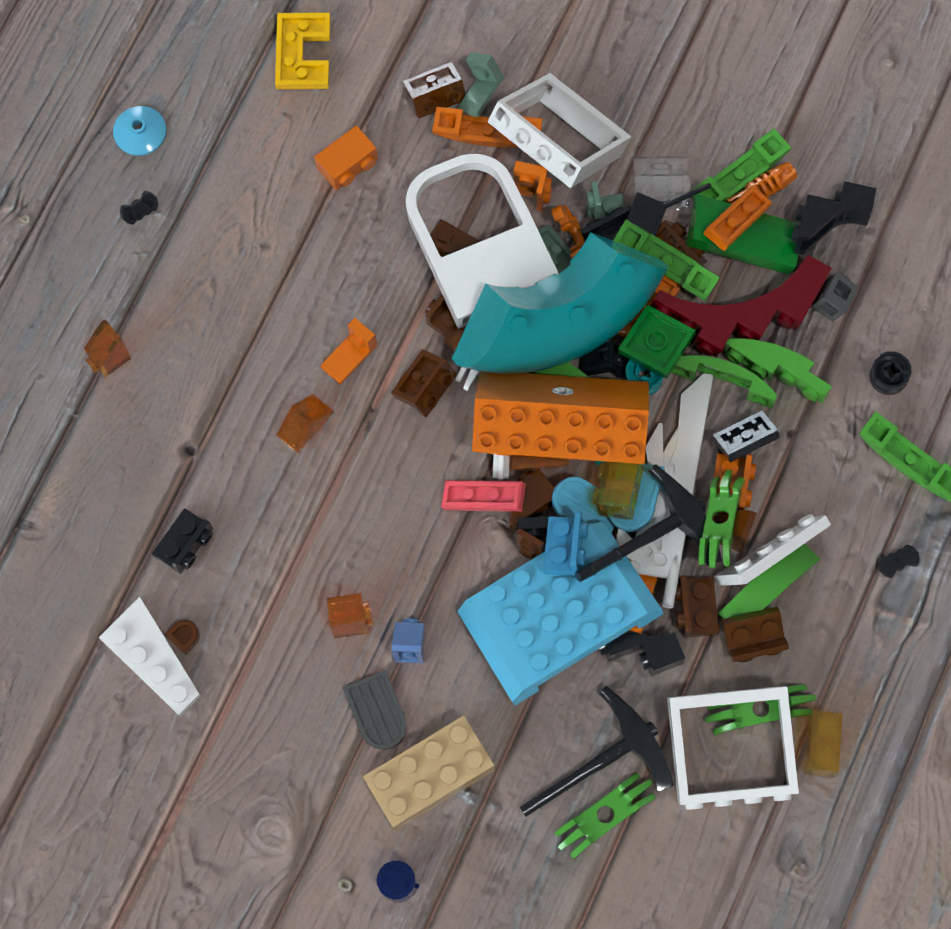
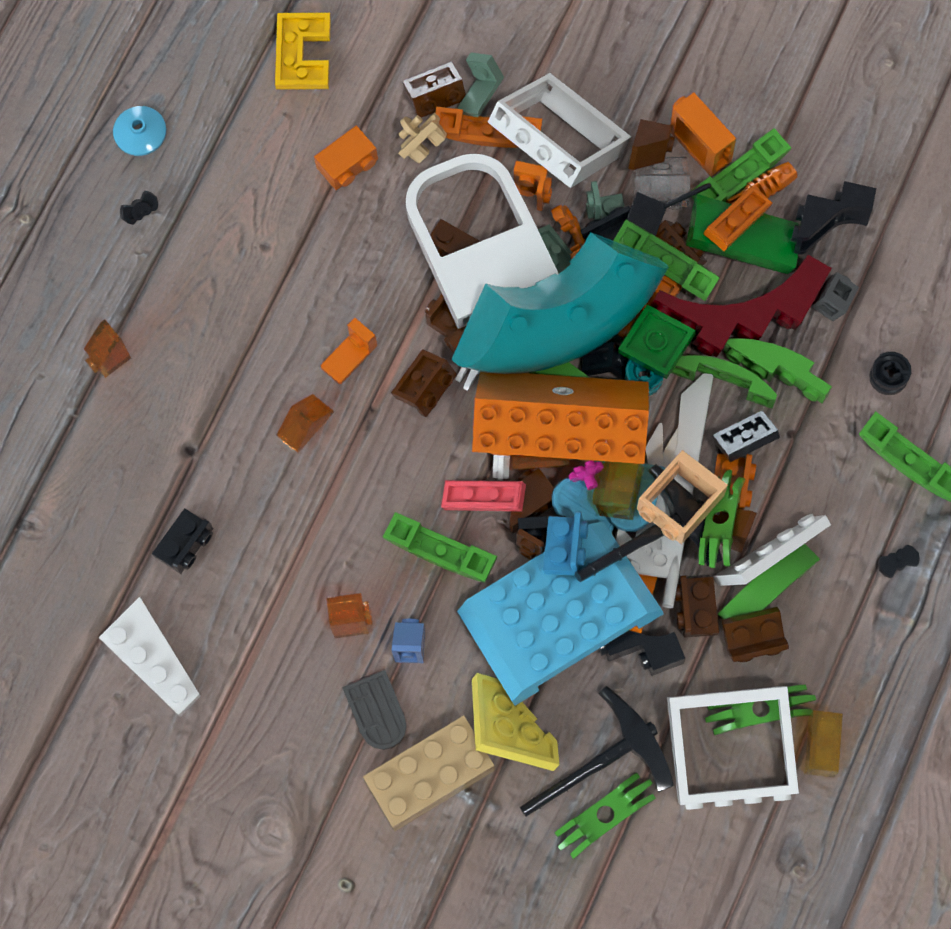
(183, 635): reddish brown tile -> none
(397, 881): clear blue piece -> none
(429, 129): none -> tan hips
(438, 549): none -> bright green slope
(509, 729): none -> light yellow plate
(587, 473): none -> dark pink plant
(651, 144): none -> reddish brown slope
(696, 475): none -> light nougat window
(702, 134): none -> orange window

